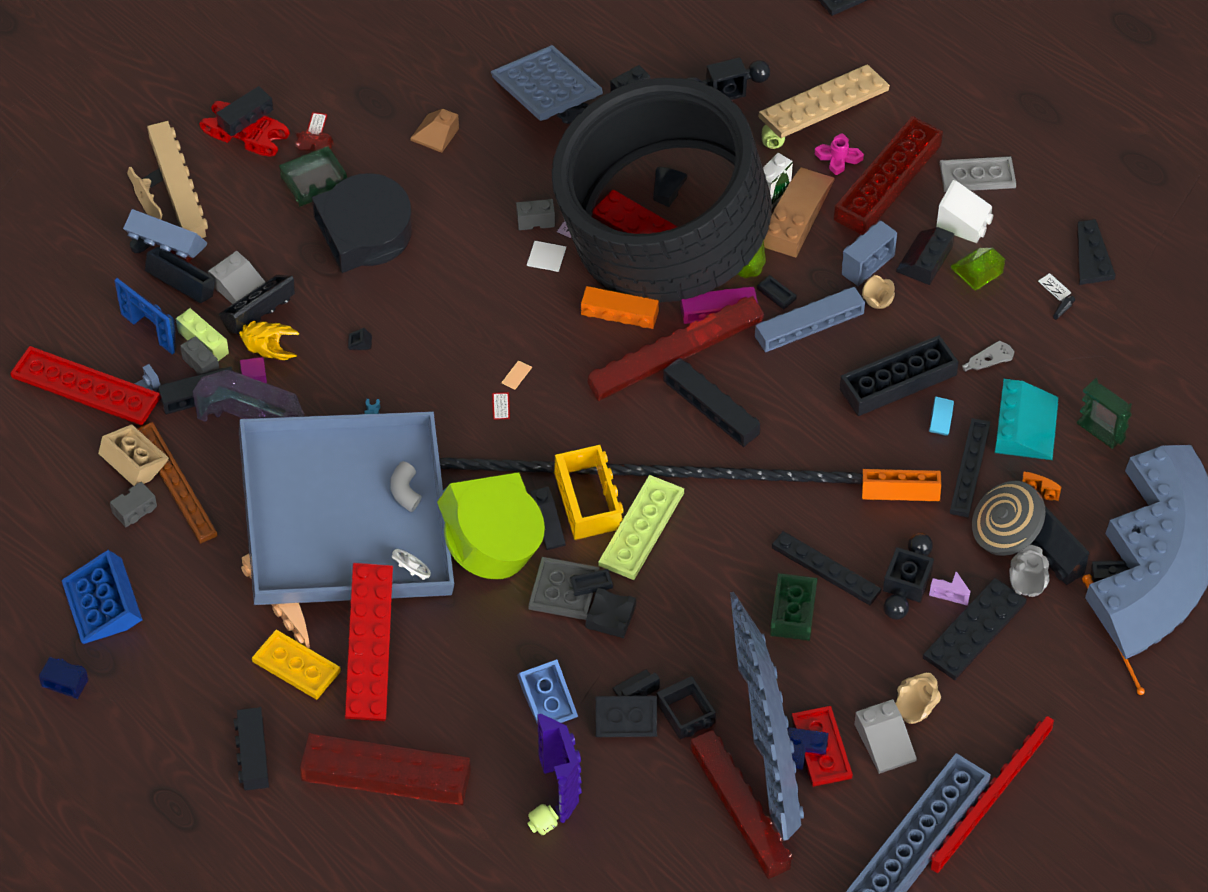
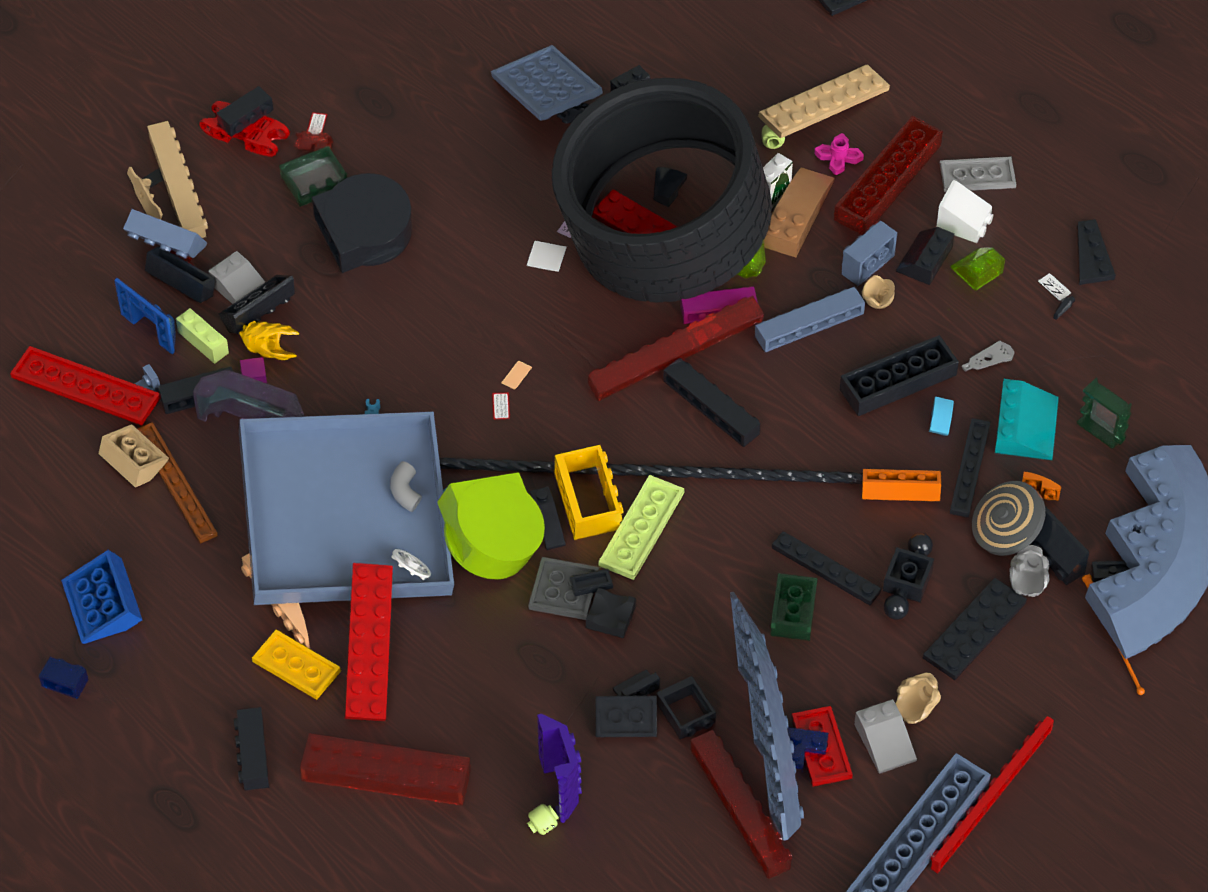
(134, 505): dark grey brick -> none
(138, 246): black tile -> none
(199, 356): dark grey brick -> none
(360, 340): black slope -> none
(437, 130): medium nougat slope -> none
(535, 213): dark grey brick -> none
(547, 692): medium blue slope -> none
(619, 307): orange brick -> none
(731, 76): black brick -> none
(776, 292): black tile -> none
(955, 591): lavender slope -> none

